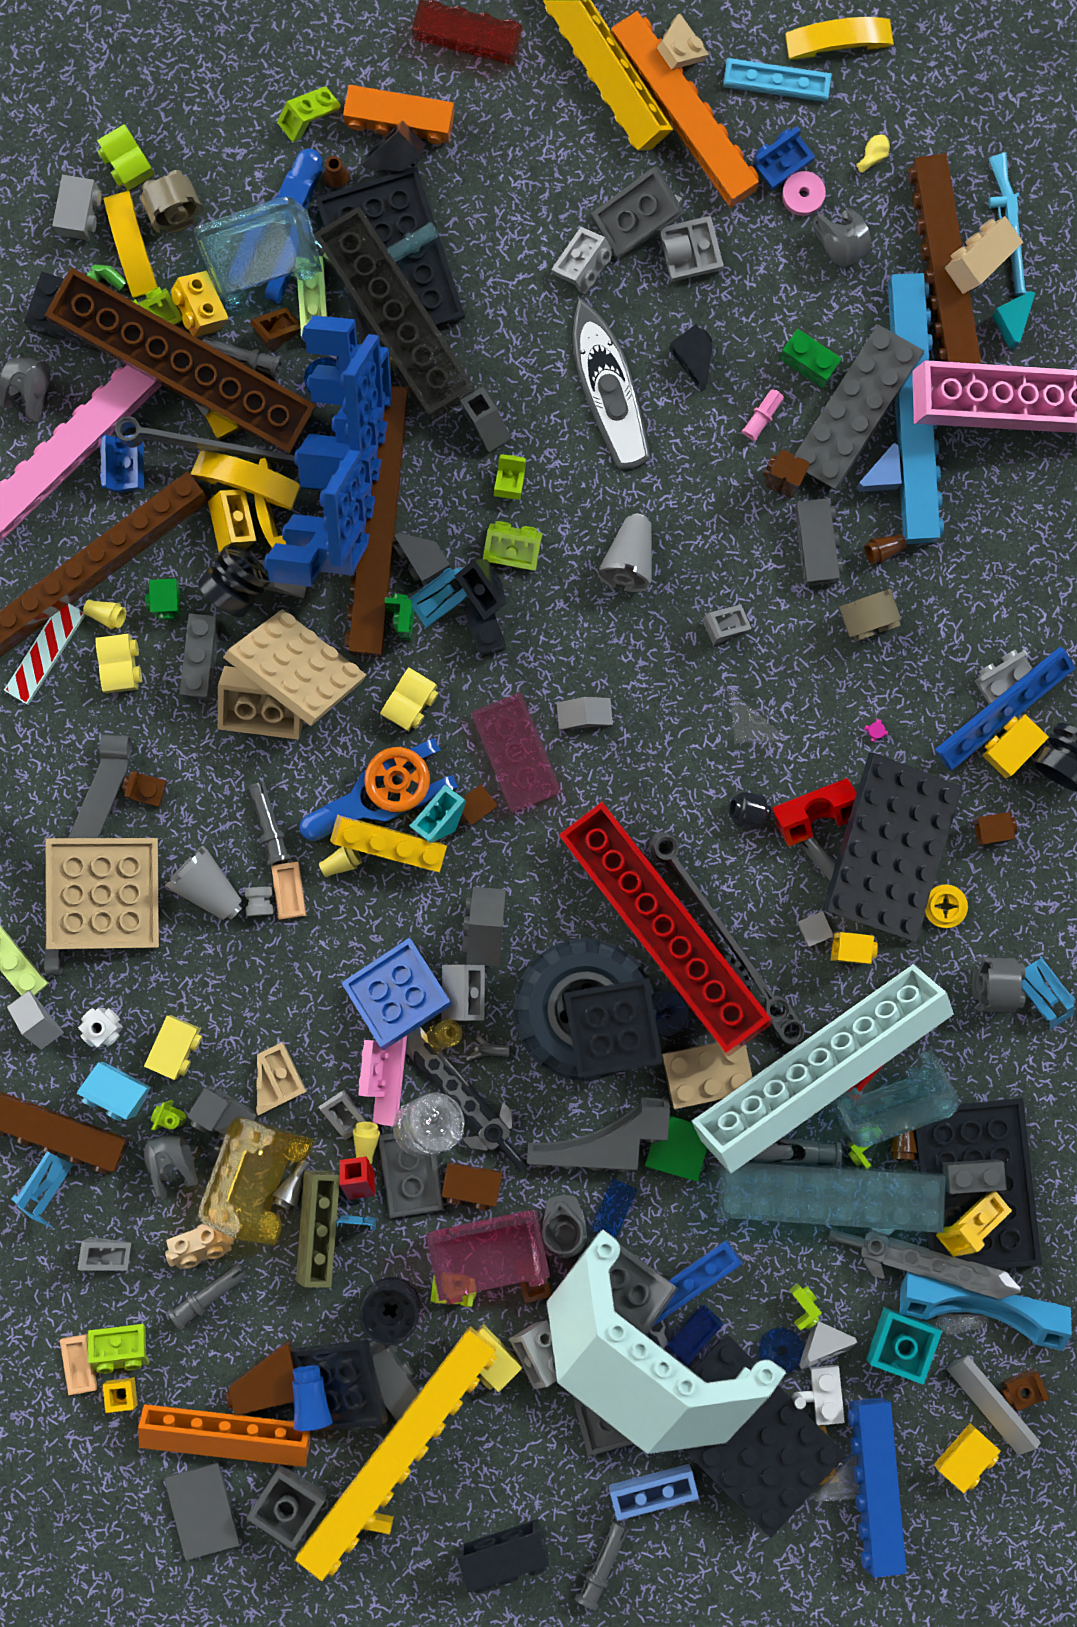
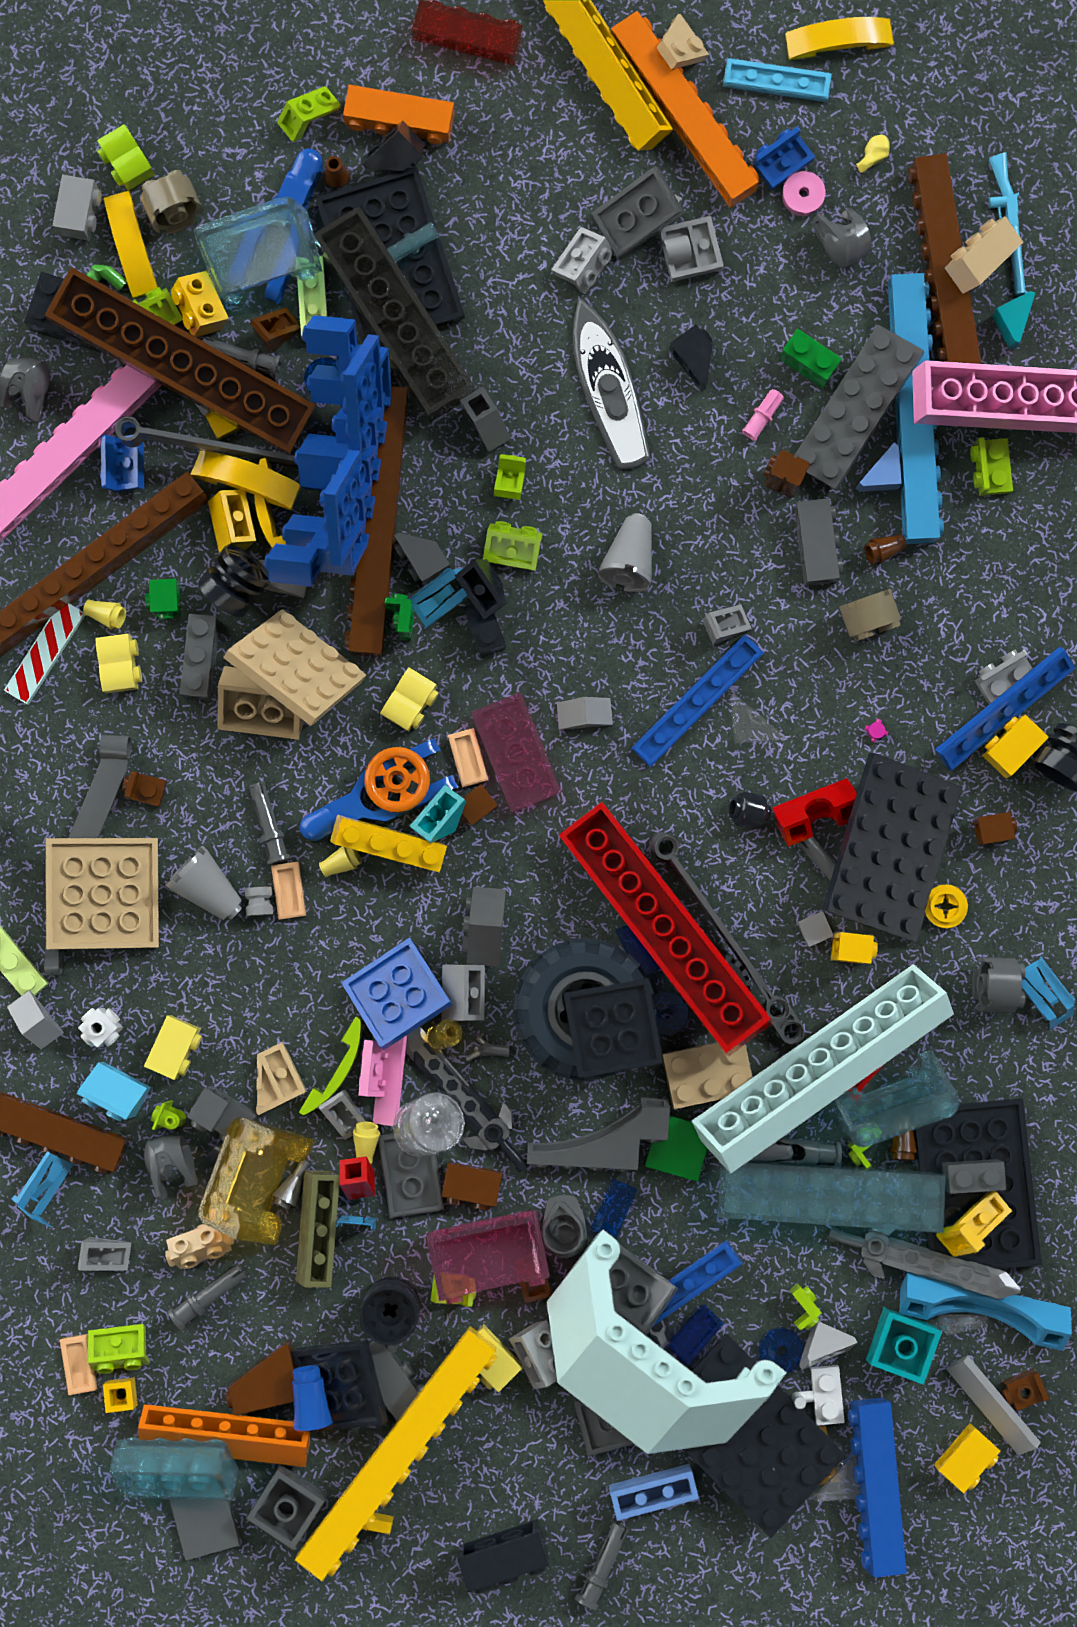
(174, 1469): none -> clear light blue brick
(353, 1038): none -> lime slope
(468, 757): none -> light nougat tile
(636, 950): none -> clear blue tile
(697, 700): none -> blue tile
(992, 466): none -> lime bracket

